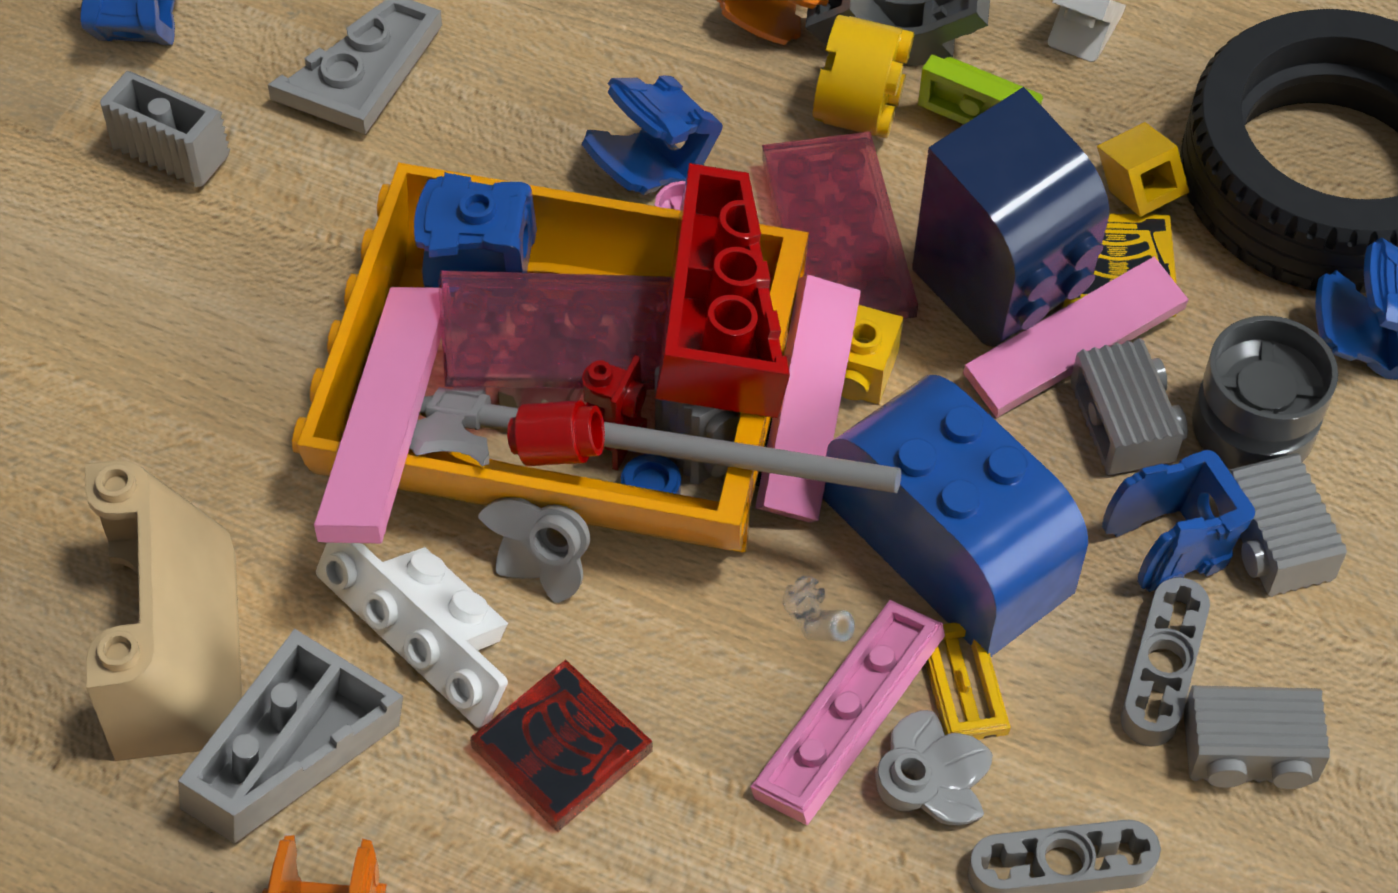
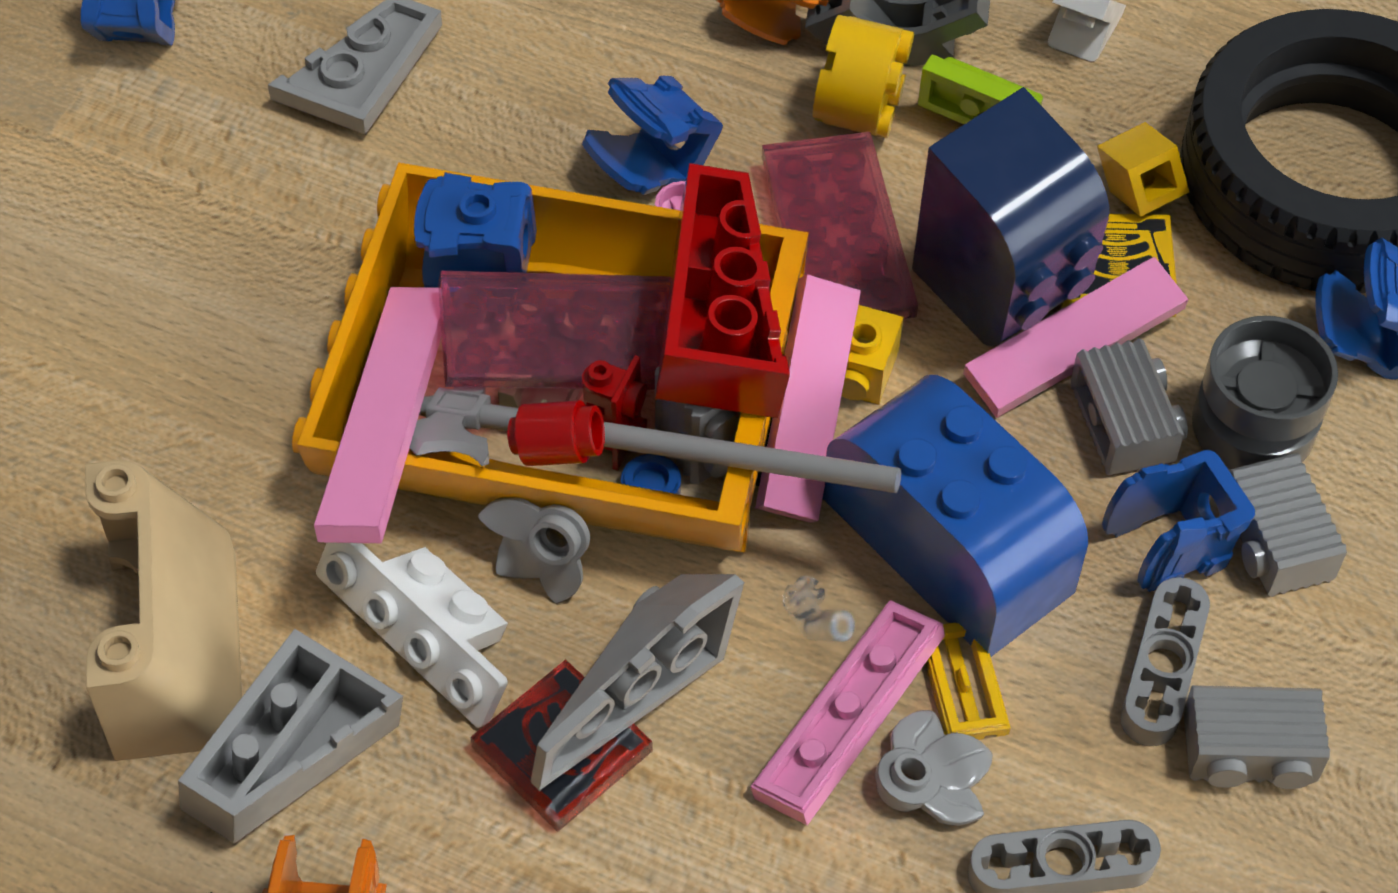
(165, 128): light grey brick -> none
(656, 652): none -> light grey wedge

